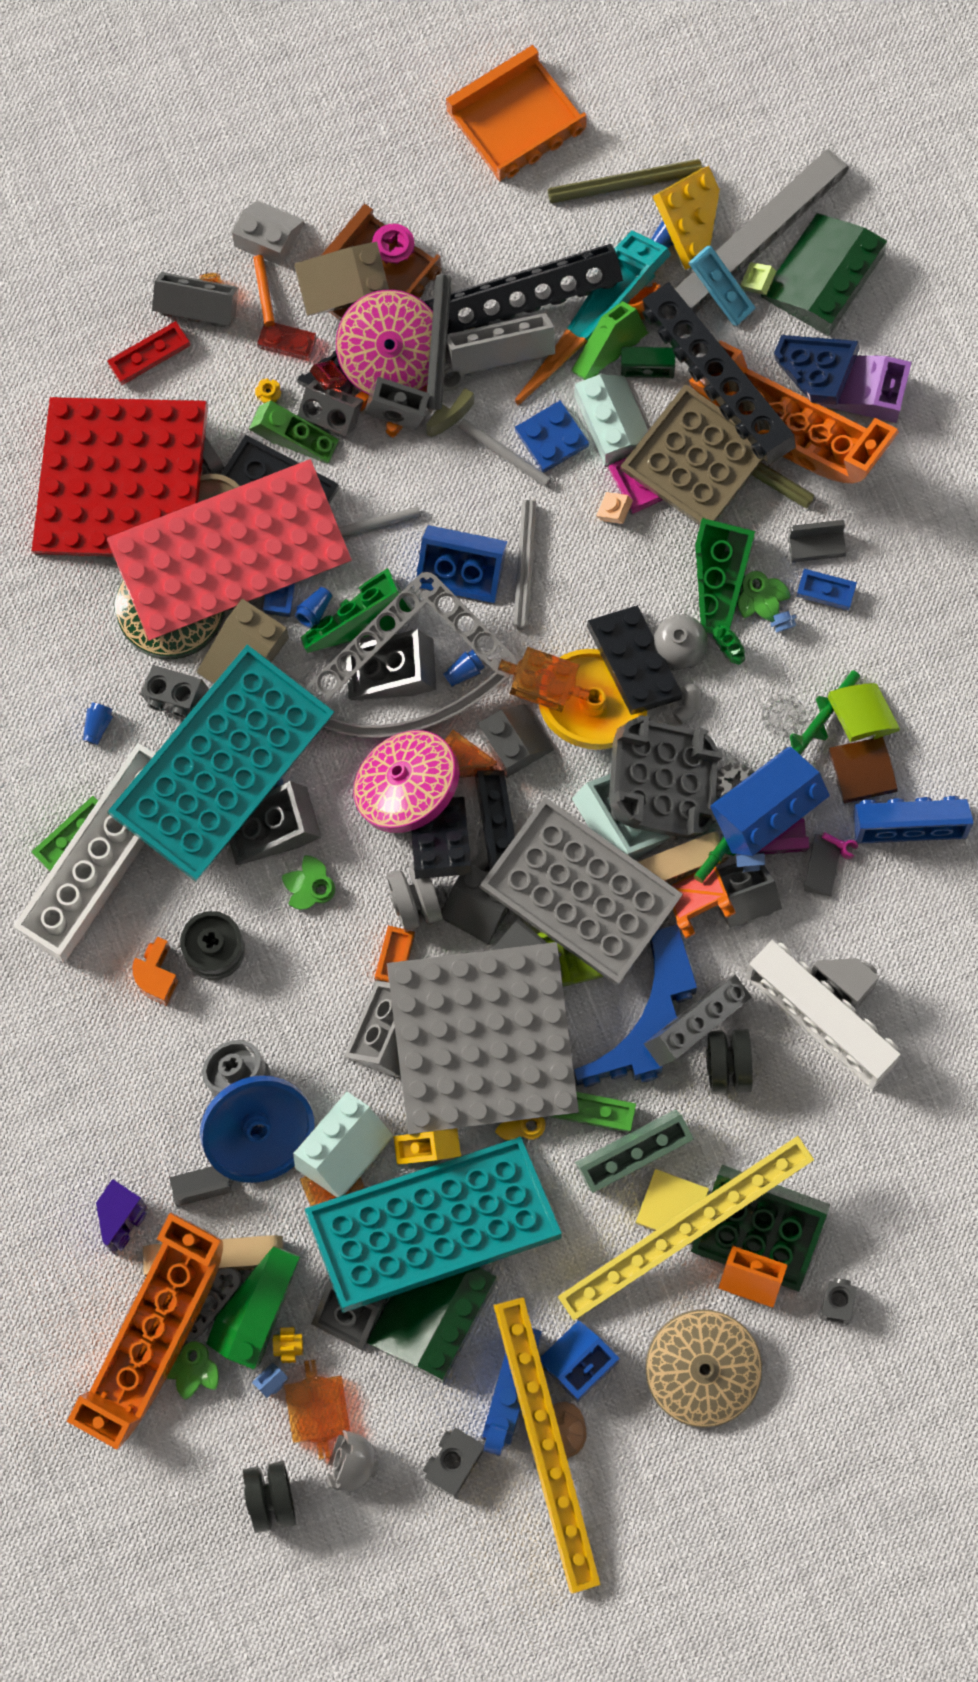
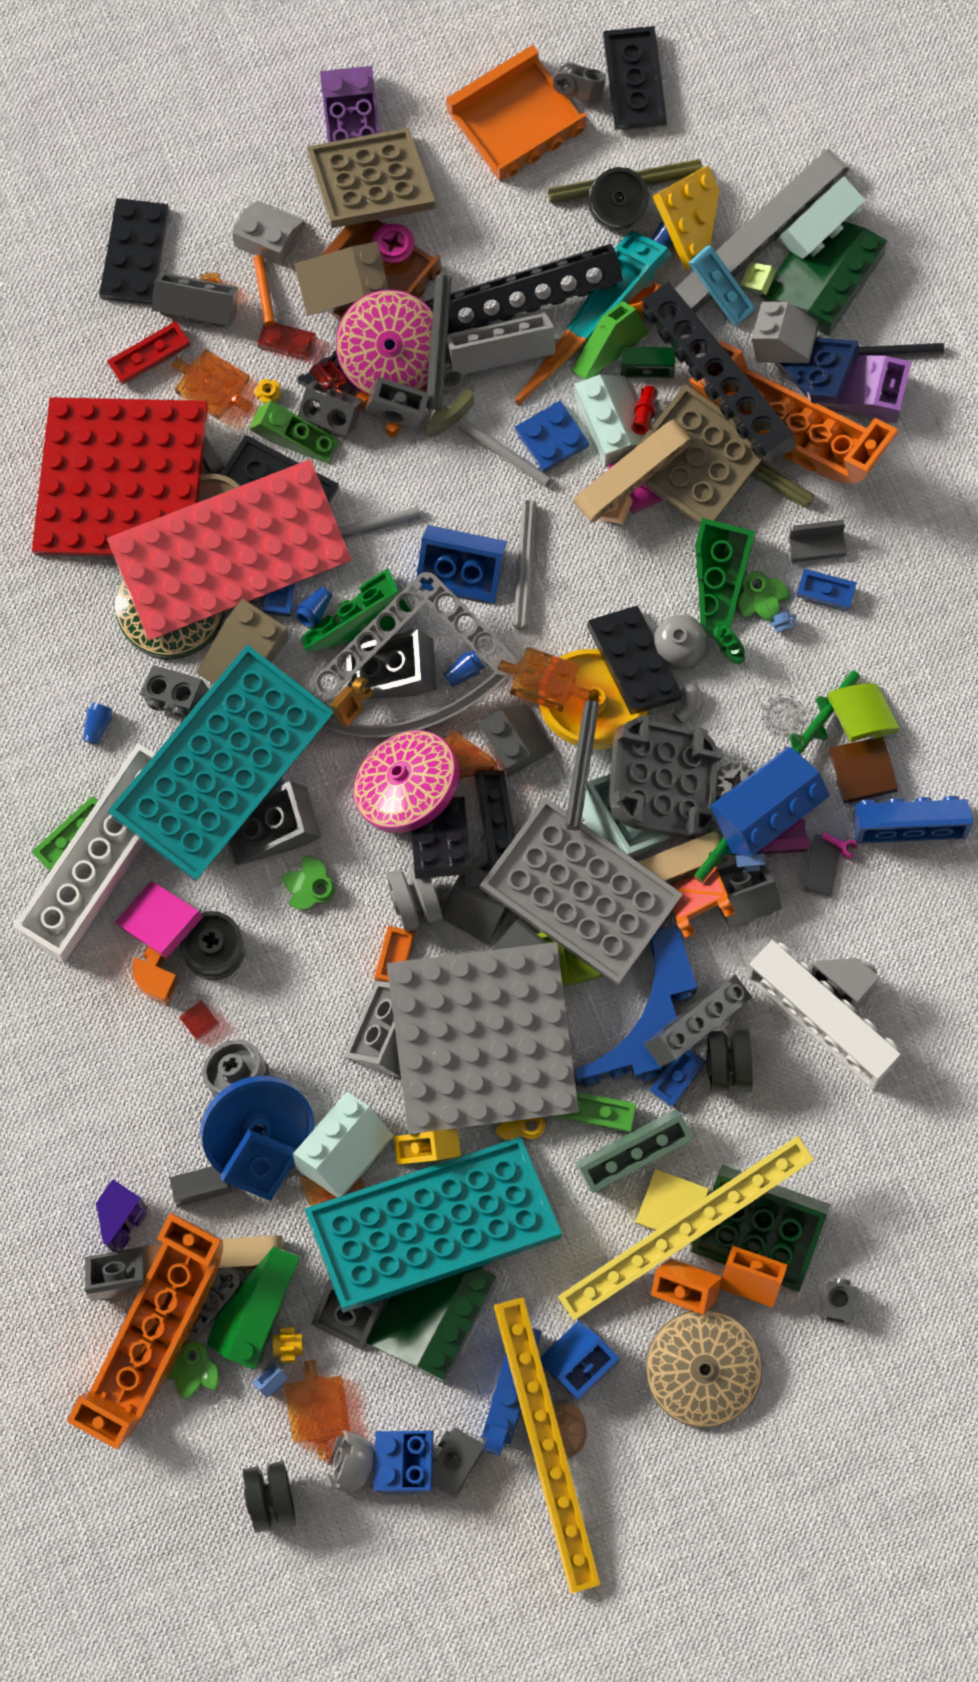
(113, 1274): none -> dark grey slope
(134, 251): none -> black plate
(158, 919): none -> dark pink tile
(199, 1020): none -> clear red tile
(212, 381): none -> clear orange plate
(259, 1165): none -> blue plate
(348, 702): none -> pearl gold plate
(349, 103): none -> medium lavender slope
(370, 177): none -> dark tan plate
(403, 1462): none -> blue slope
(582, 83): none -> dark grey piece
(582, 765): none -> dark grey axle
(632, 205): none -> pearl dark grey wheel
(632, 470): none -> tan beam
(634, 78): none -> black plate
(644, 410): none -> red pin
(677, 1078): none -> blue plate
(686, 1286): none -> orange brick
(783, 334): none -> light grey slope
(822, 219): none -> light aqua slope
(898, 350): none -> black bar

